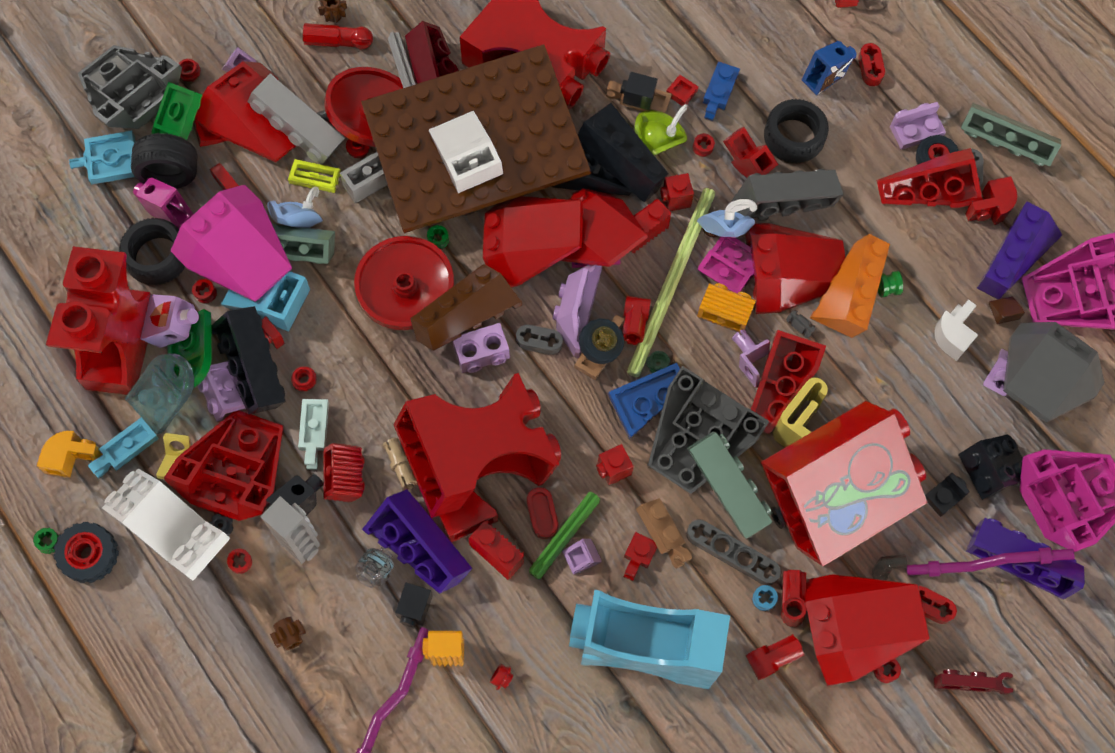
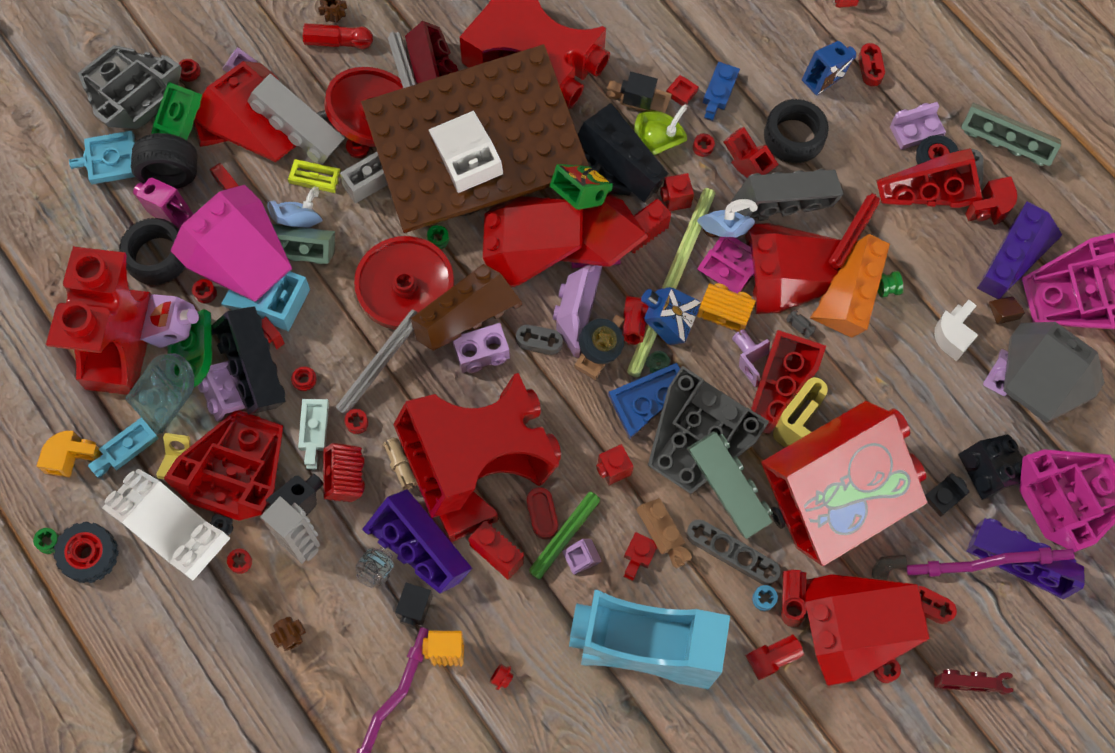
(362, 416): none -> red bush
(376, 364): none -> light grey axle
(580, 185): none -> green torso
(670, 313): none -> torso
(854, 231): none -> red axle

